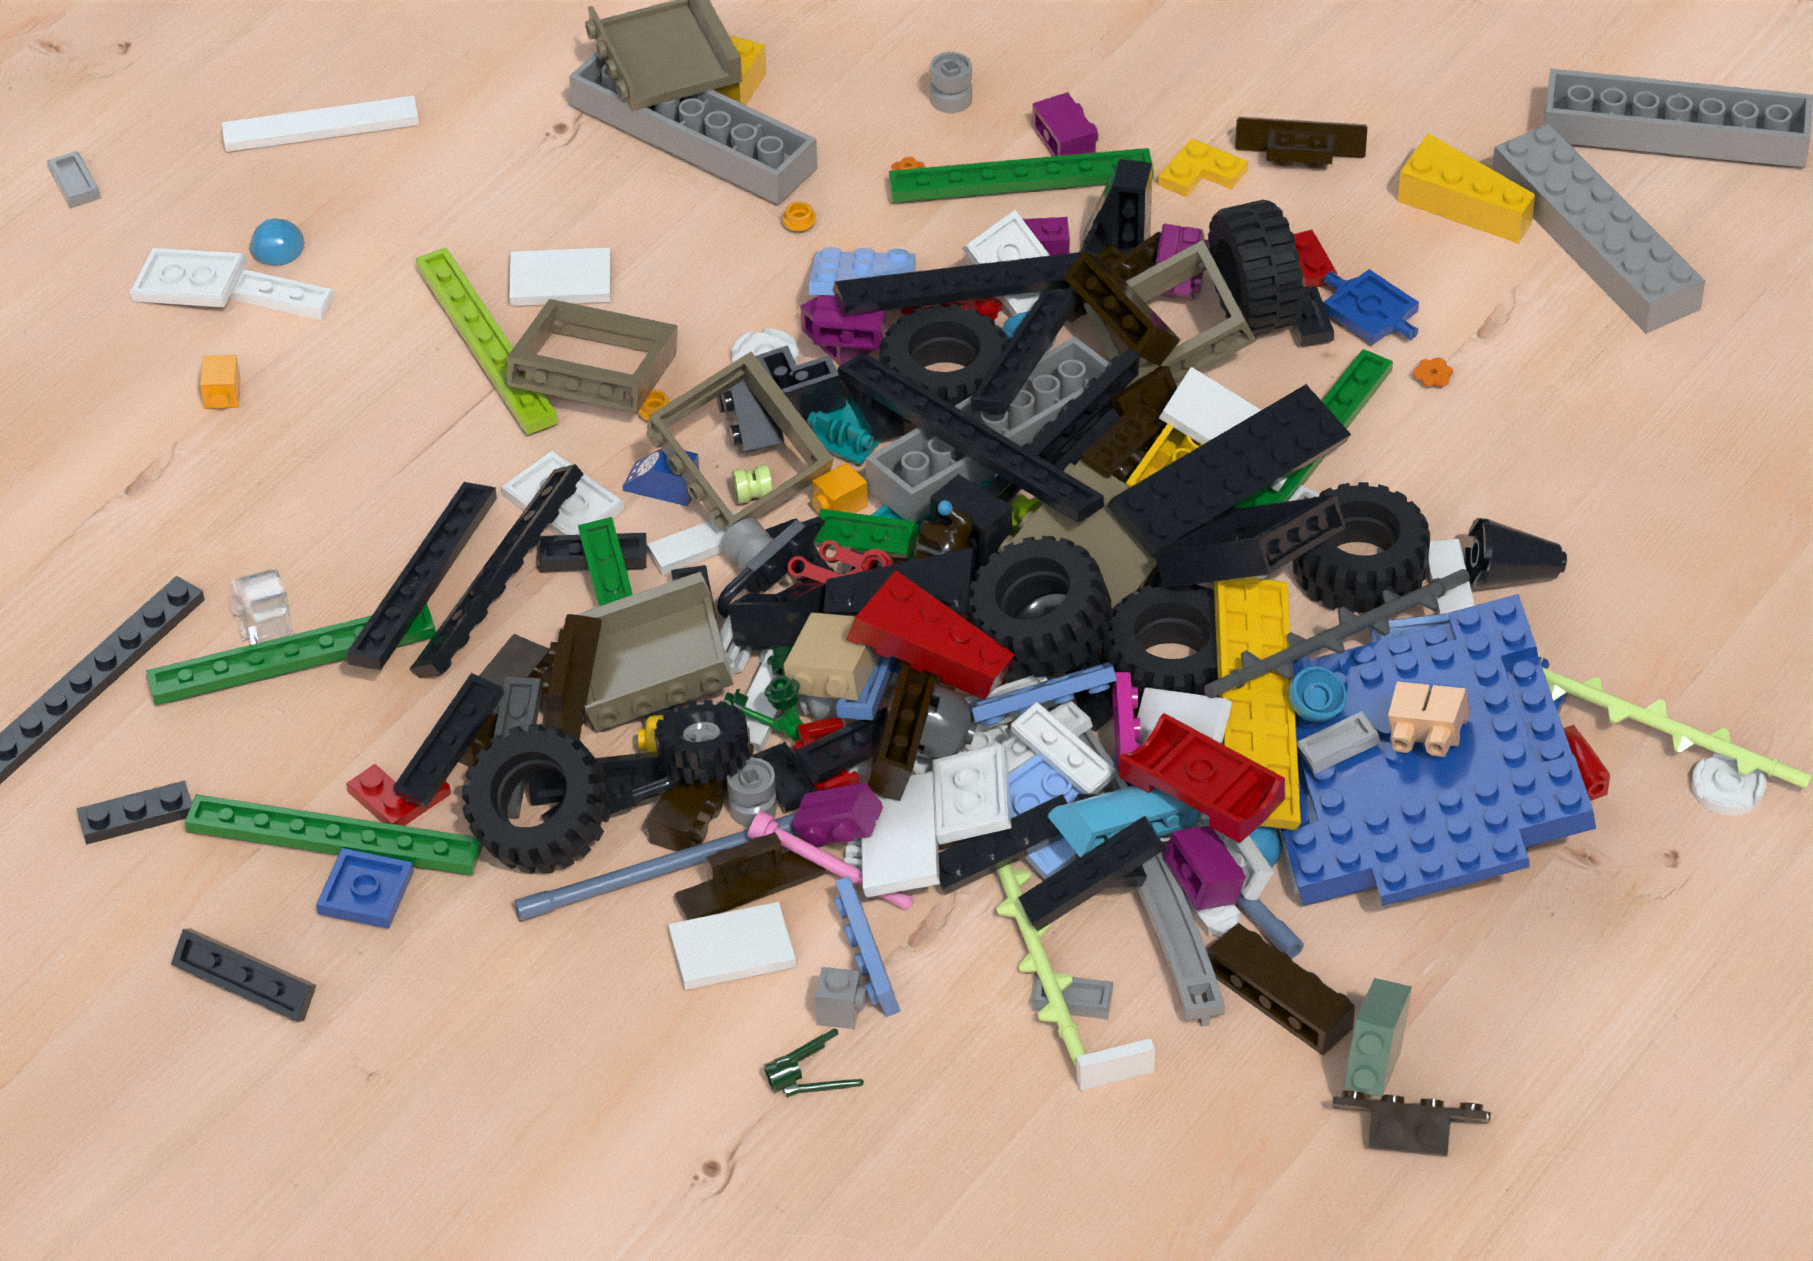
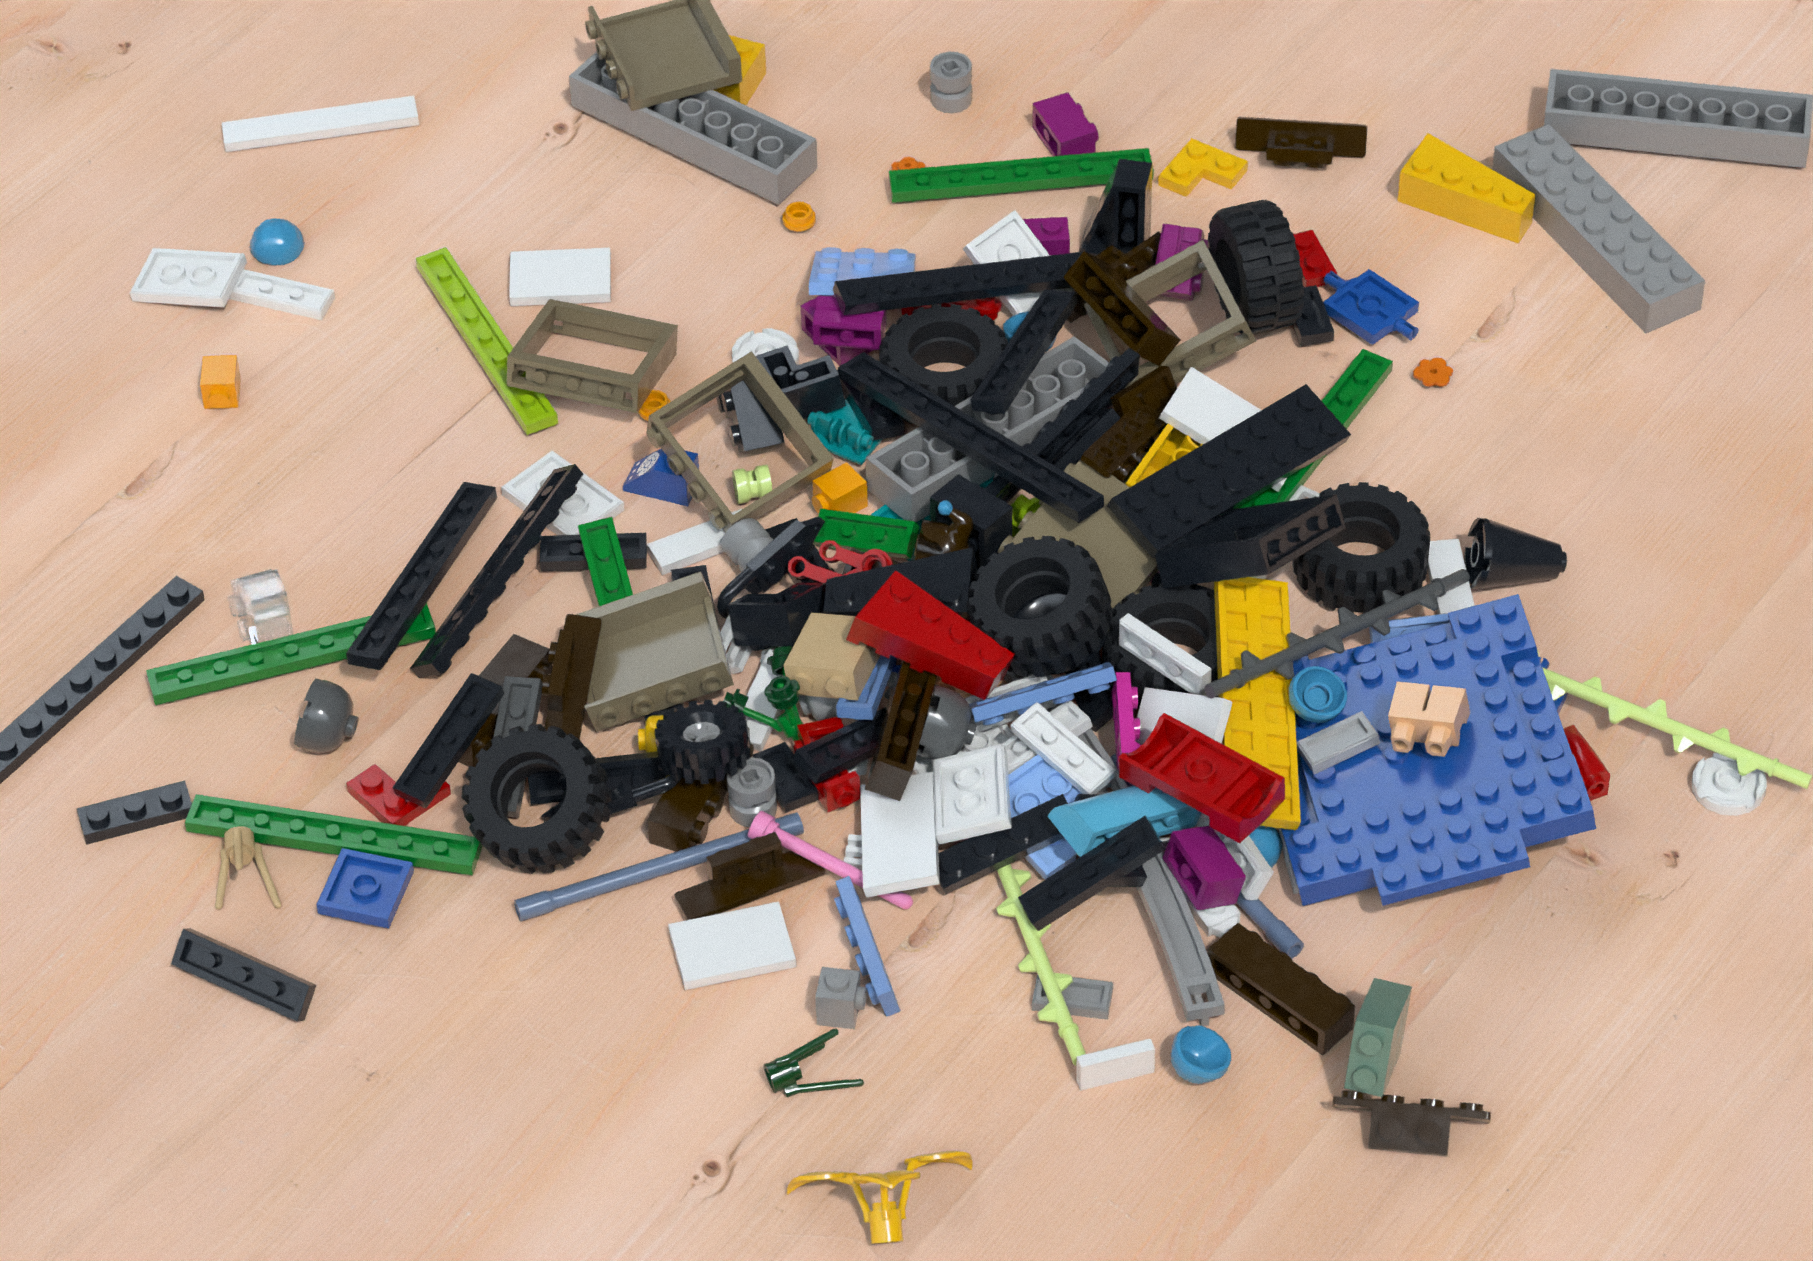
(73, 179): light grey tile -> none
(239, 851): none -> tan plant
(326, 718): none -> dark grey cylinder
(837, 815): magenta brick -> none
(885, 1217): none -> yellow plant
(1163, 655): none -> white tile
(1200, 1054): none -> dark azure piece

